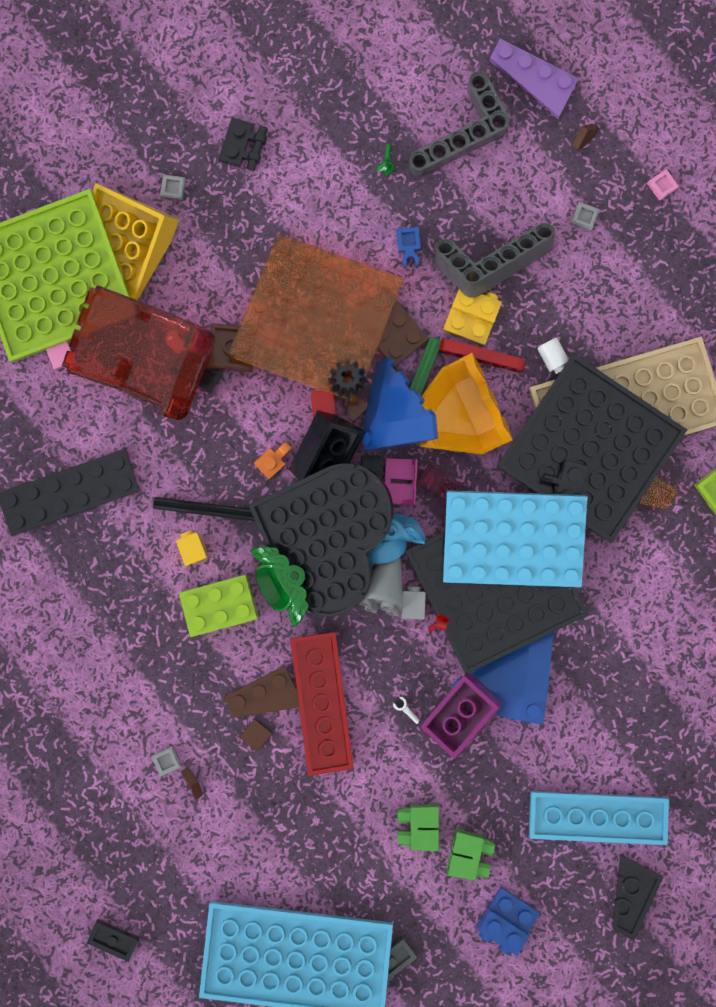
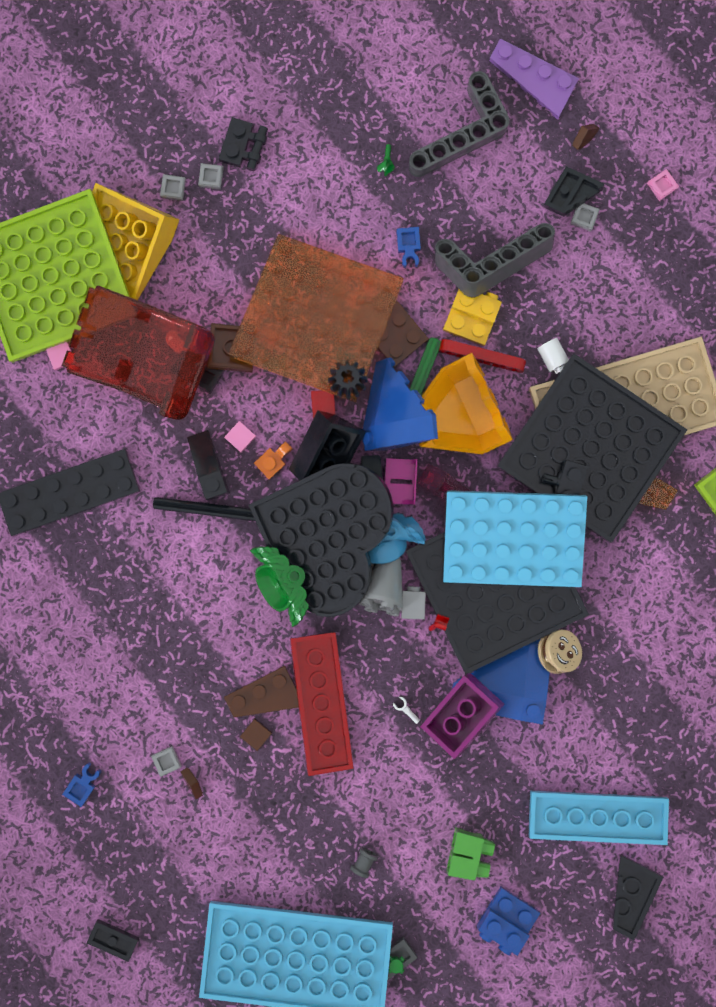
(81, 786): none -> blue plate
(191, 548): yellow brick -> none
(207, 466): none -> black slope
(210, 176): none -> light grey tile
(219, 605): lime brick -> none
(240, 436): none -> bright pink tile
(356, 409): reddish brown tile -> none
(364, 862): none -> dark grey bush
(396, 964): none -> green piece
(423, 826): bright green hips -> none
(560, 652): none -> tan head
(571, 191): none -> black wing

